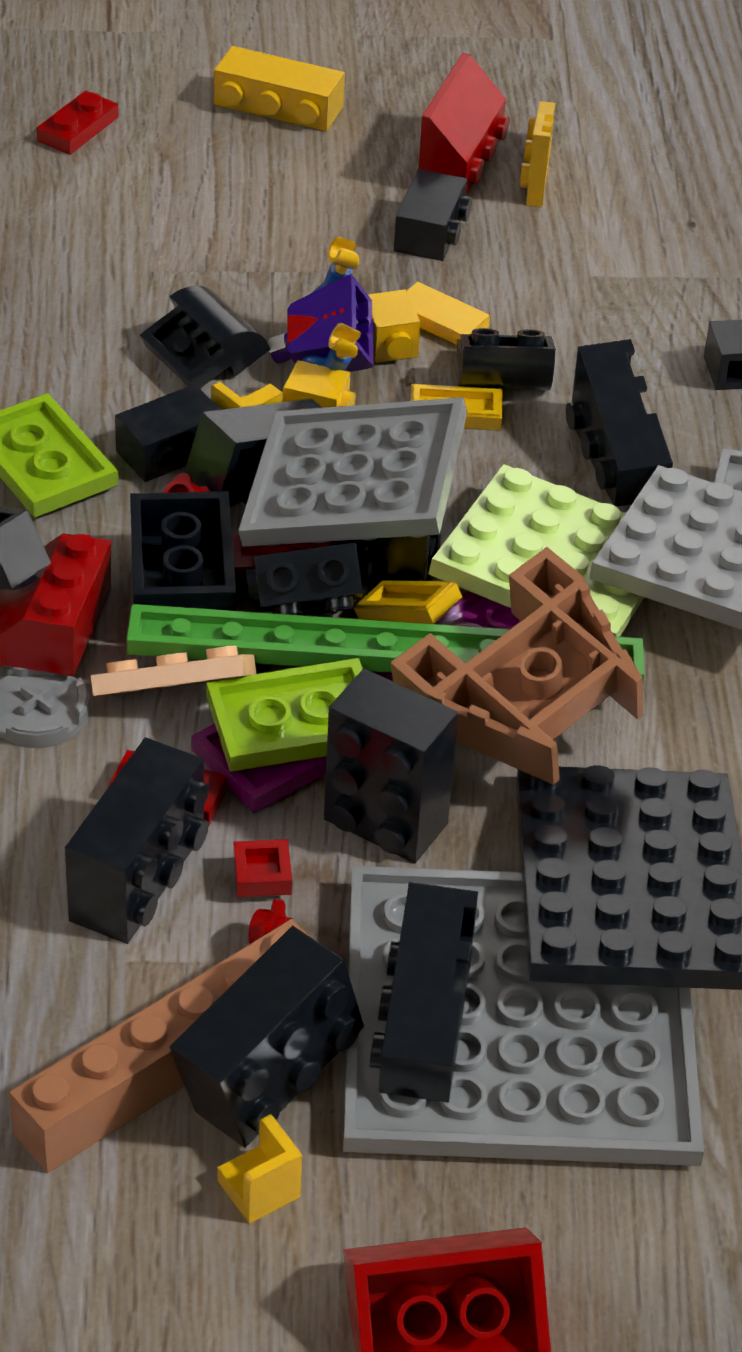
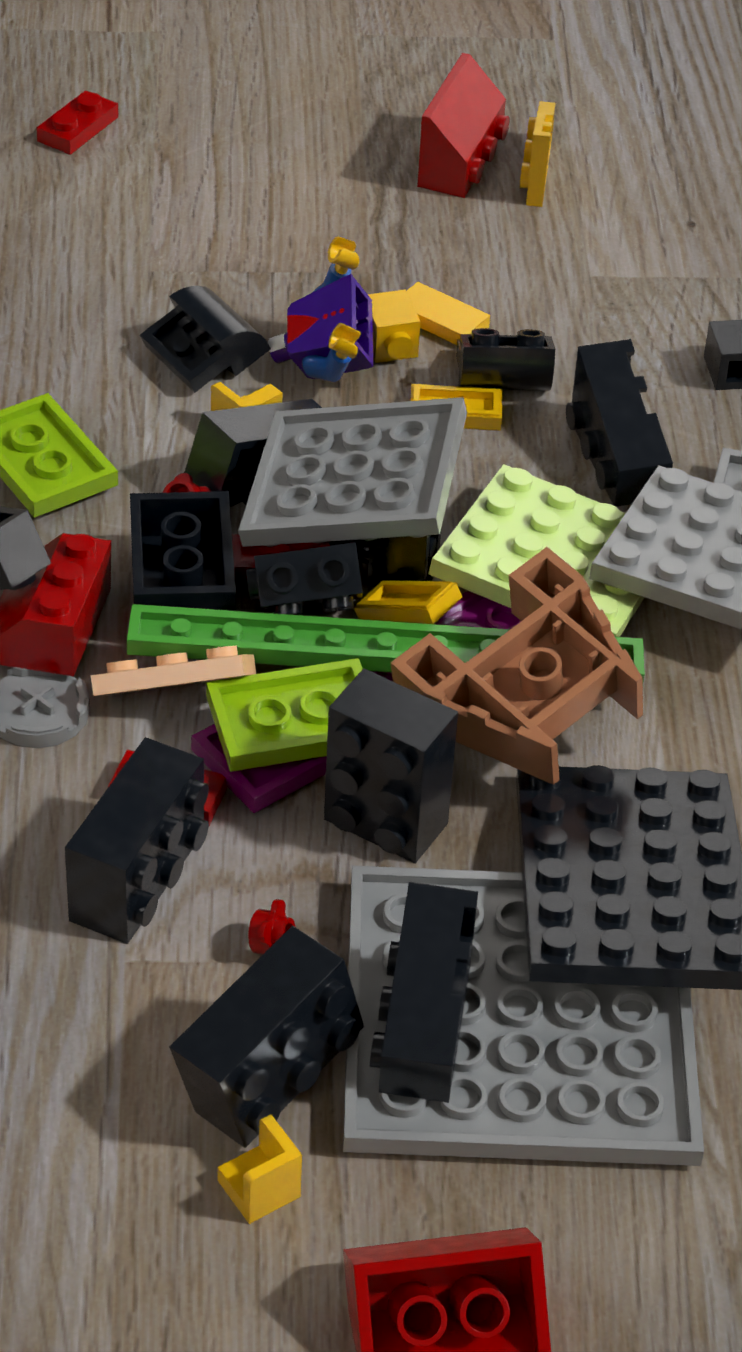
(120, 1070): nougat brick -> none
(161, 432): black brick -> none
(262, 868): red plate -> none
(279, 88): yellow brick -> none
(319, 383): yellow brick -> none
(431, 215): black brick -> none

